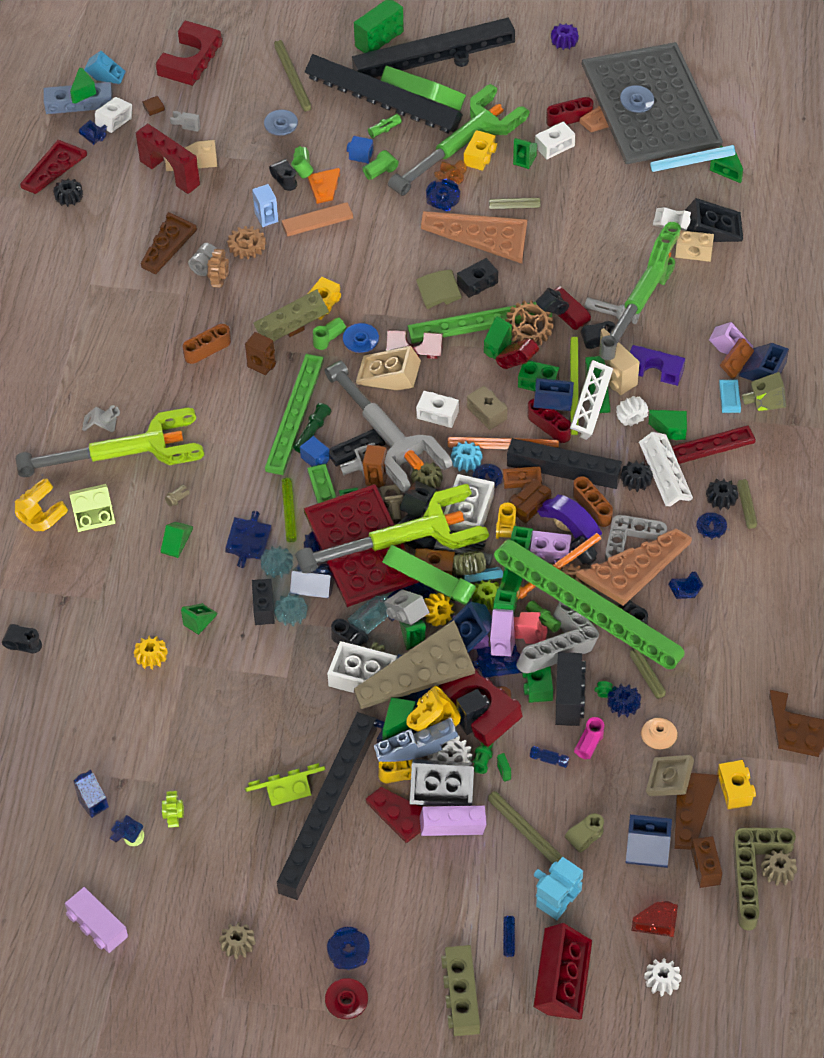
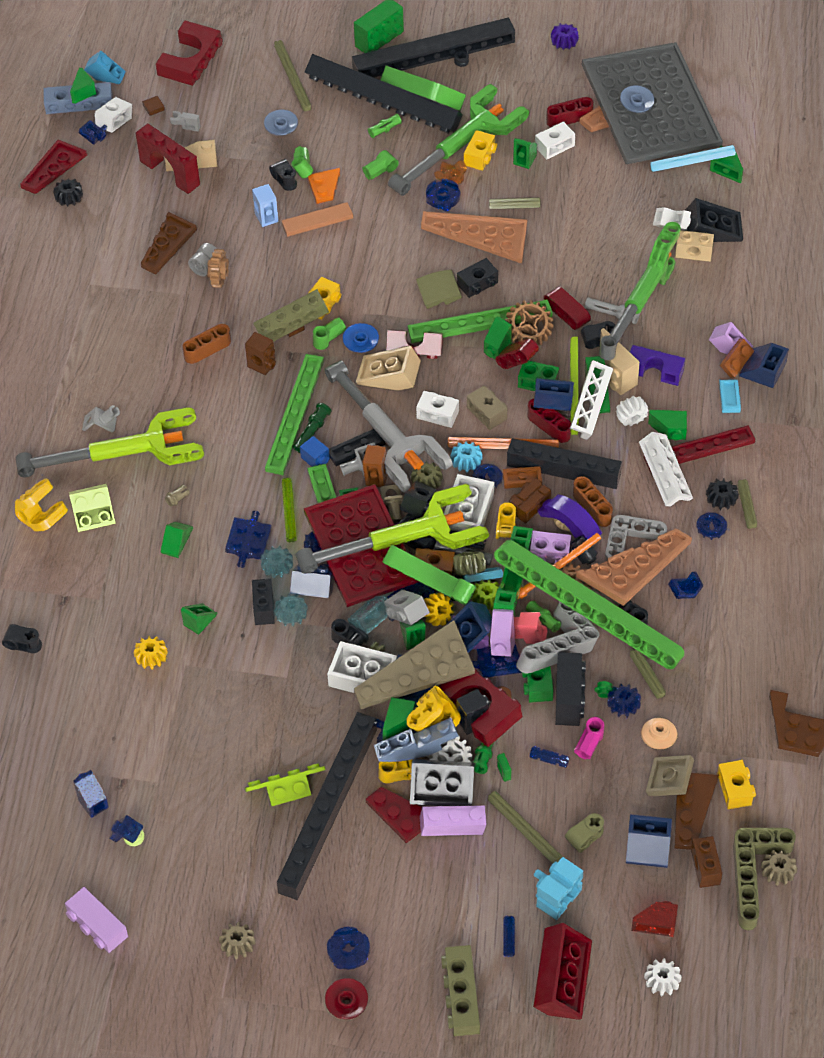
(172, 809): lime gear -> none
(246, 242): medium nougat gear -> none
(360, 149): blue brick -> none
(552, 302): black piece -> none
(636, 476): black gear -> none
(766, 393): olive torso -> none

